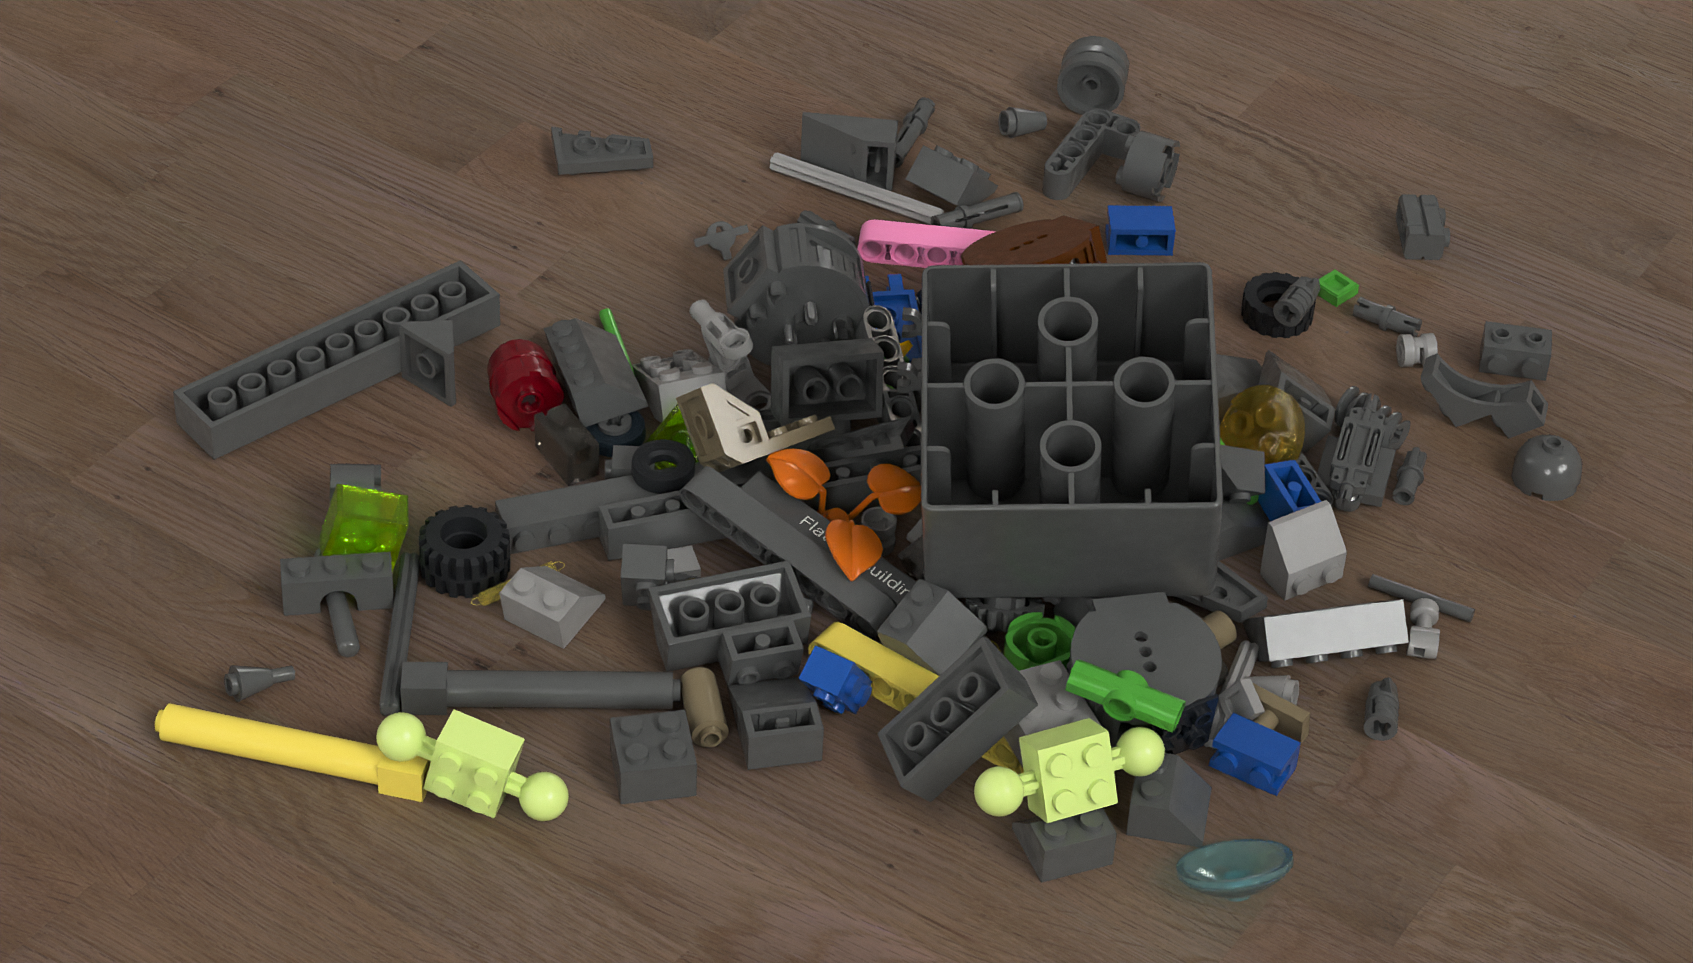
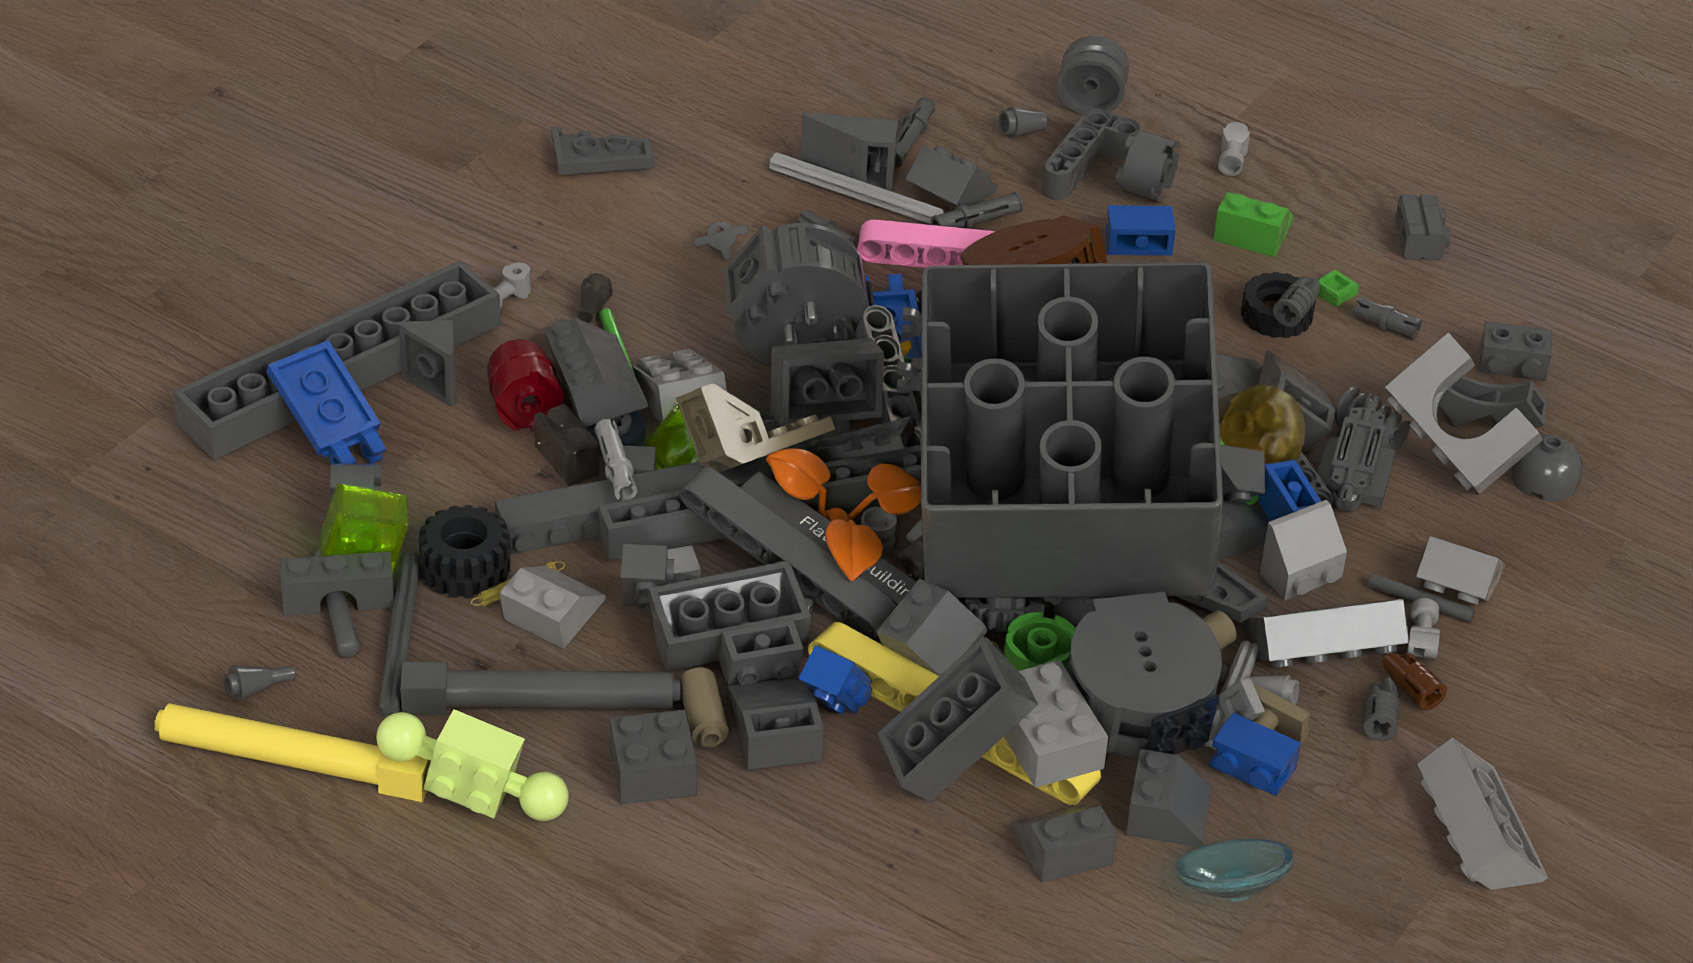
(328, 404): none -> blue tile
(515, 281): none -> light grey leg
(594, 295): none -> clear smoke cone
(618, 467): none -> light grey pin
(658, 451): black tyre -> none
(729, 354): light grey connector -> none
(1068, 770): yellowish green brick -> none
(1125, 695): bright green piece -> none
(1233, 148): none -> light grey leg
(1252, 224): none -> bright green slope
(1409, 476): dark grey axle -> none
(1415, 350): light grey wheel -> none
(1421, 682): none -> reddish brown hinge
(1460, 570): none -> light grey slope
(1477, 459): none -> light grey arch
(1480, 818): none -> light grey slope

